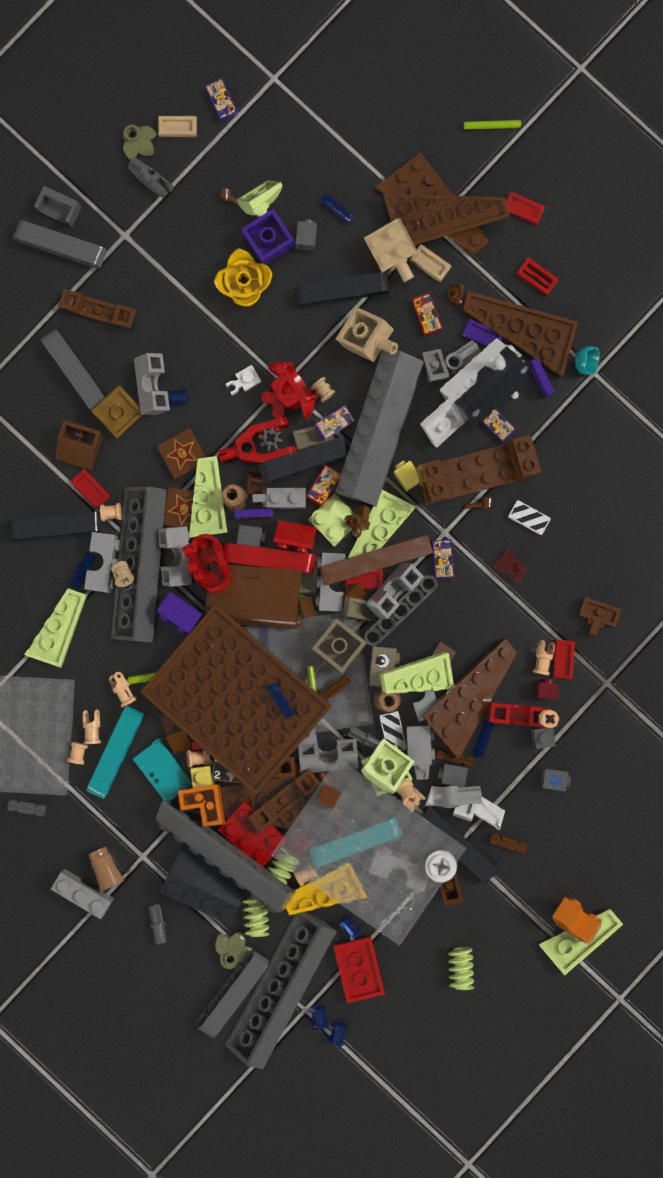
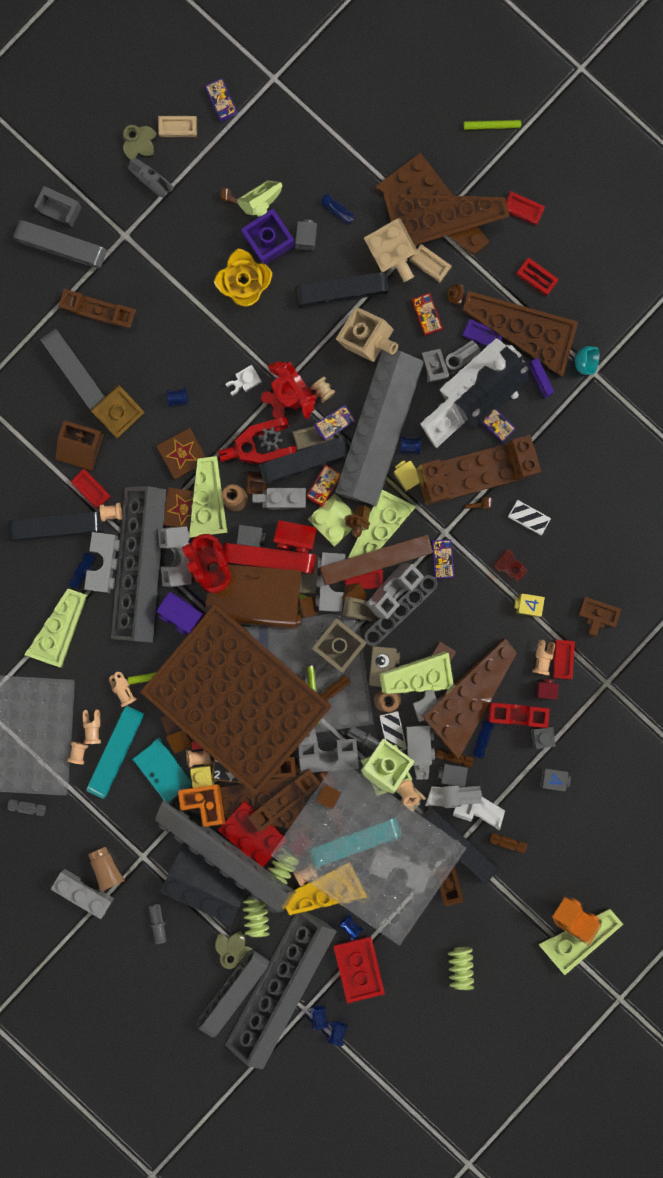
(122, 574): tan bush -> none
(148, 369): light grey arch -> none
(254, 513): dark purple tile -> none
(281, 700): clear blue axle -> none
(410, 445): none -> clear blue bush
(446, 873): white gear -> none
(529, 605): none -> light yellow brick
(555, 719): light nougat bush -> none

